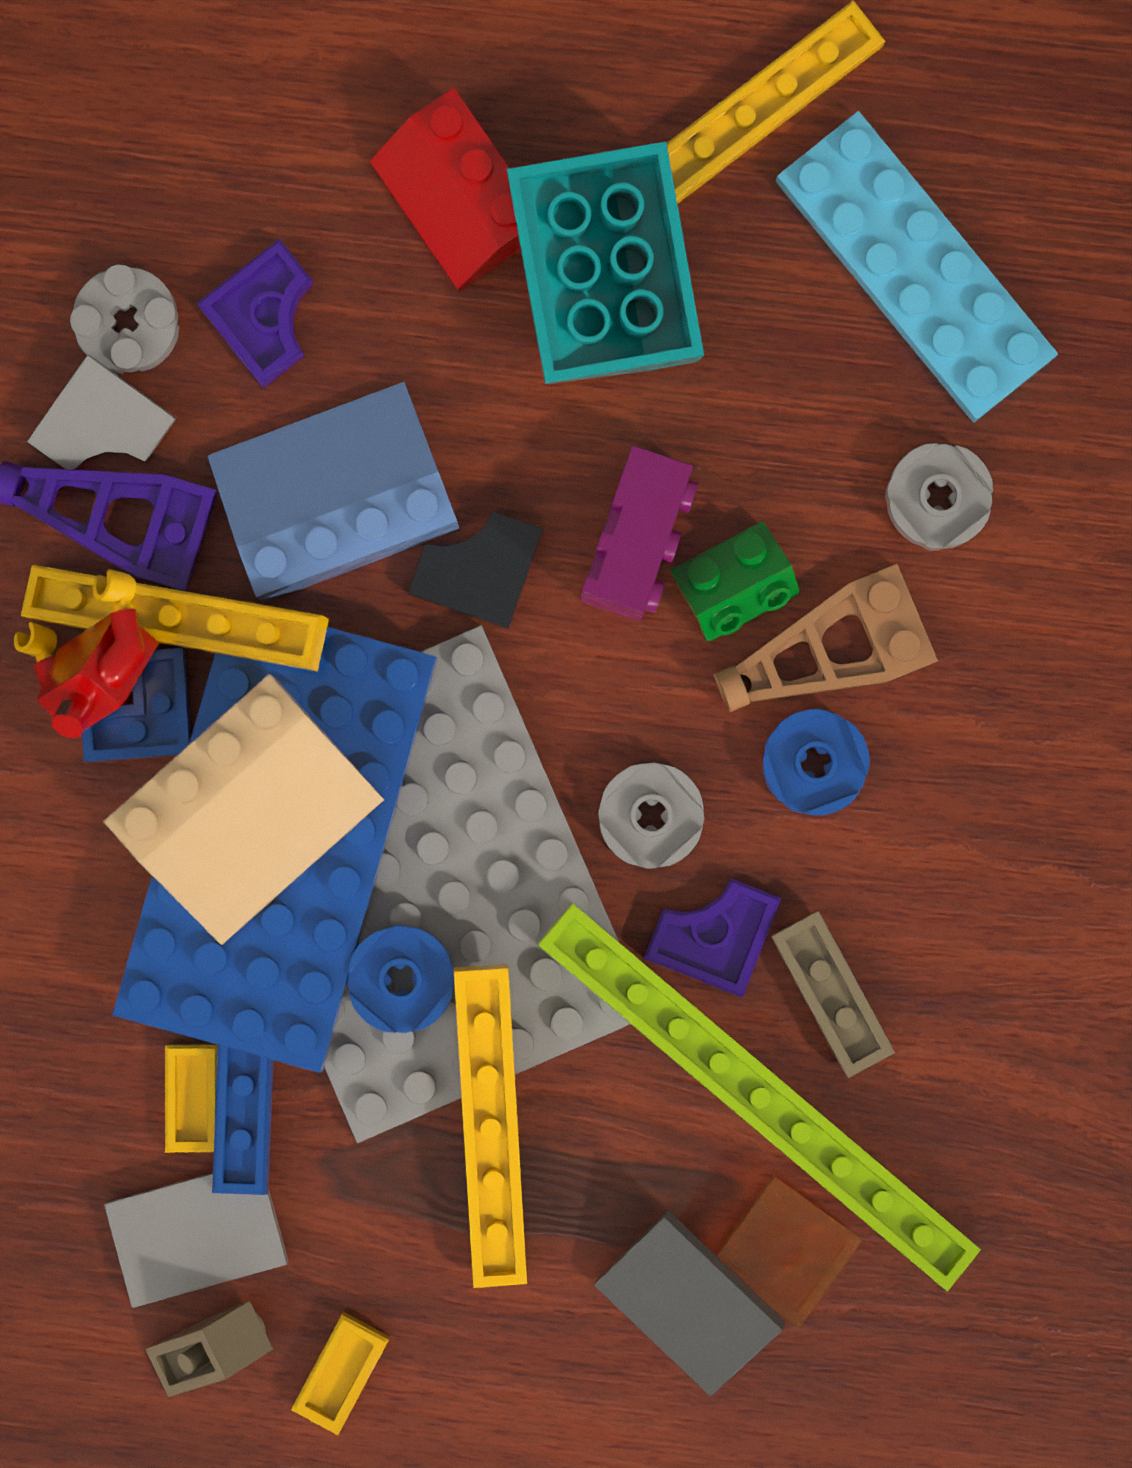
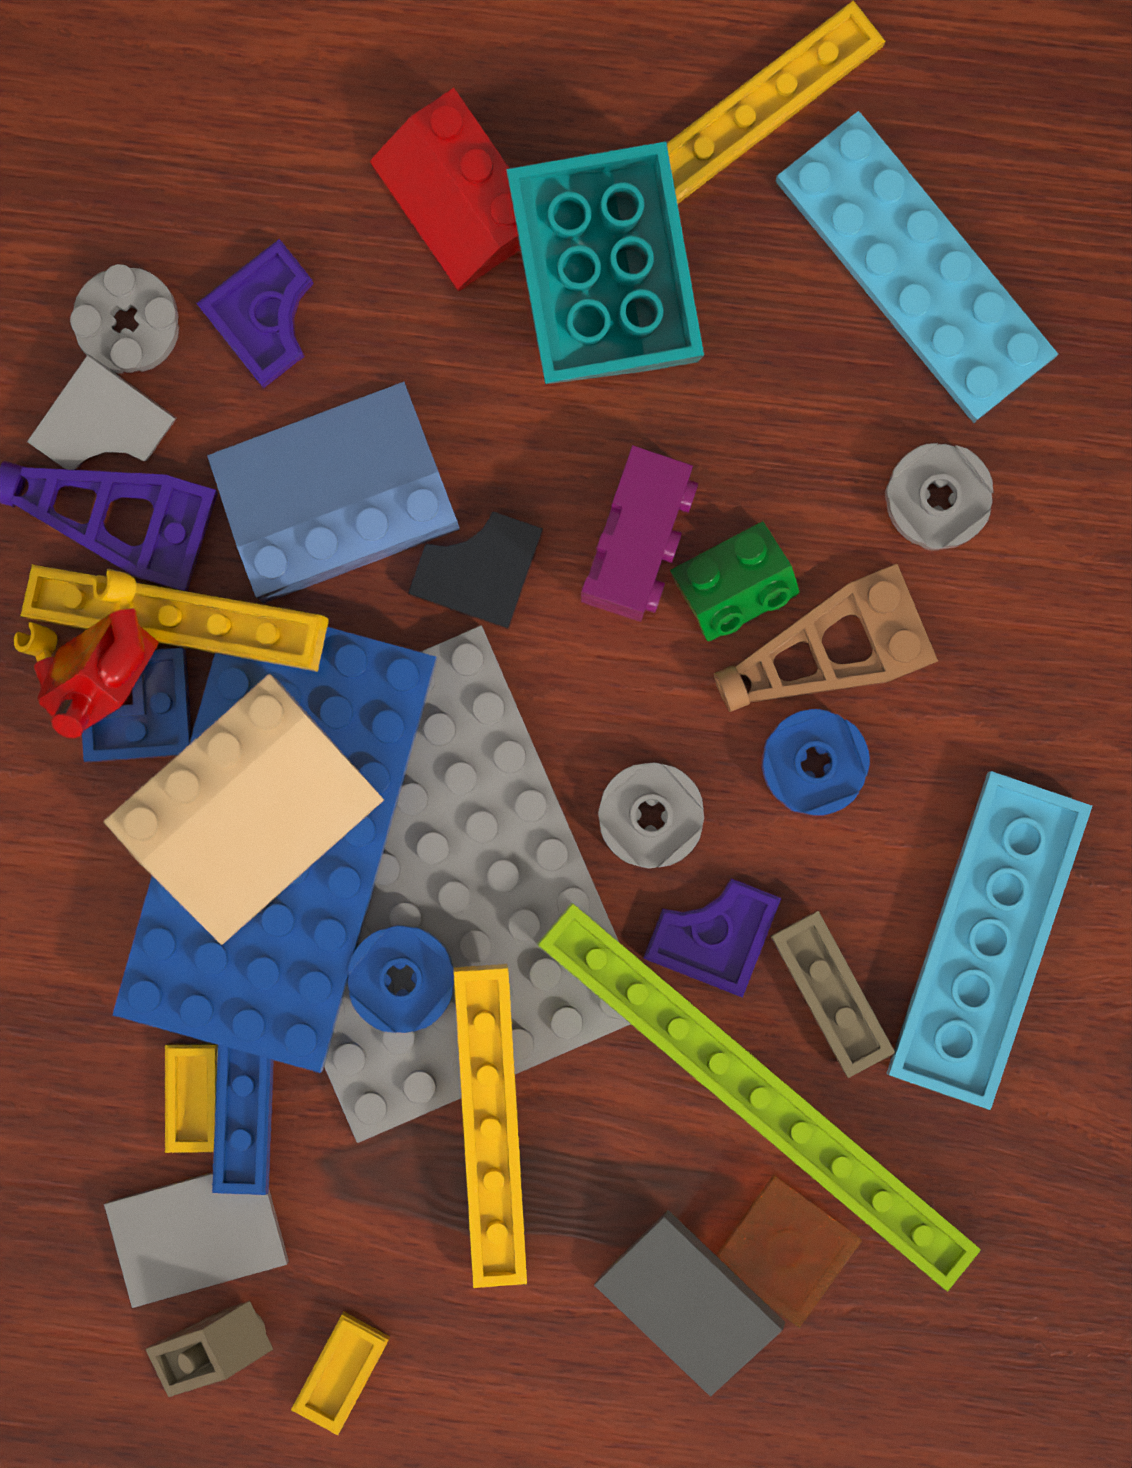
(989, 940): none -> medium azure plate

